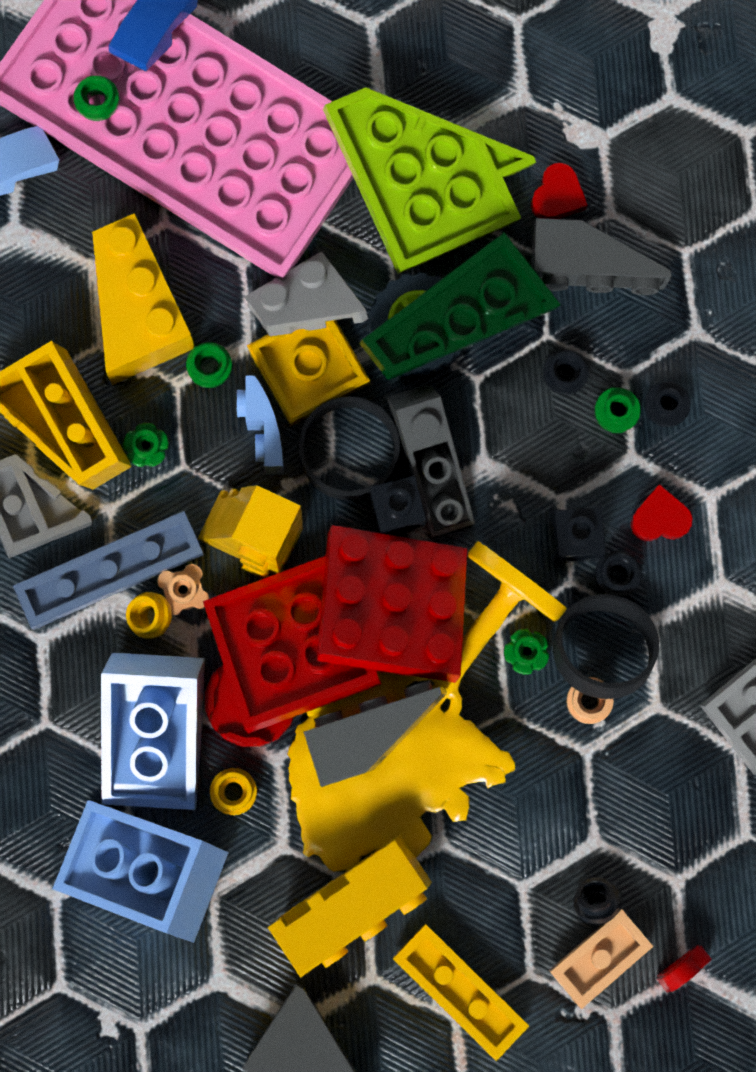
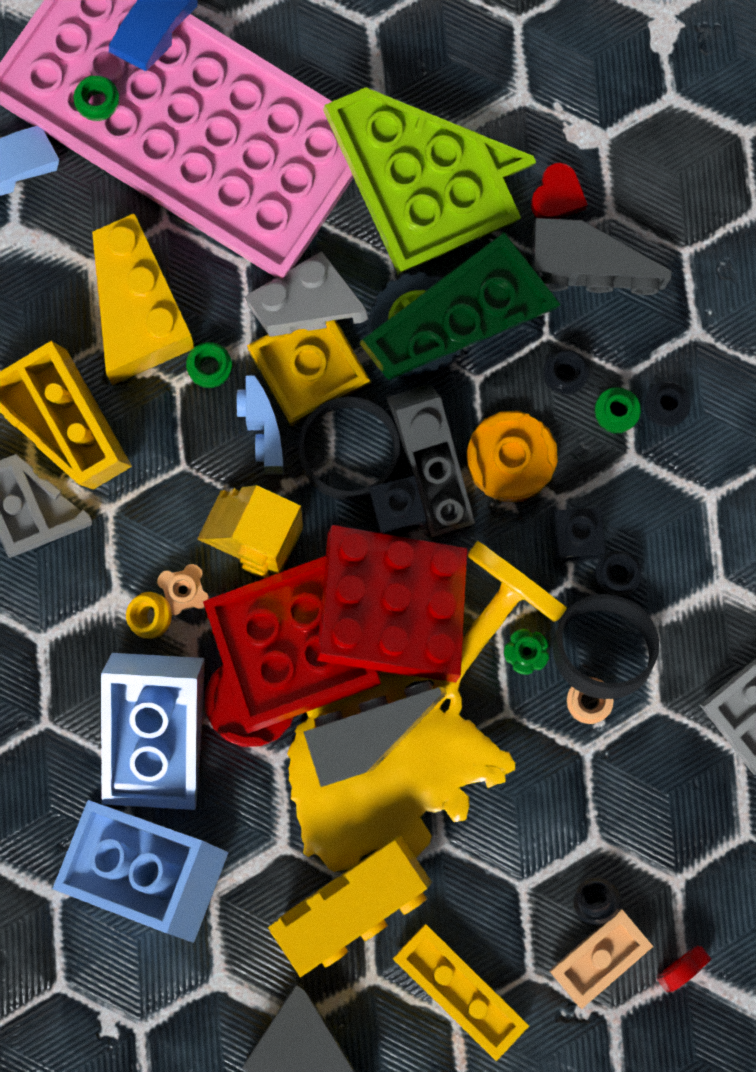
(108, 570): sand blue plate -> none
(146, 457): green plate -> none
(218, 787): yellow plate -> none
(511, 456): none -> light orange tile
(661, 516): red tile -> none

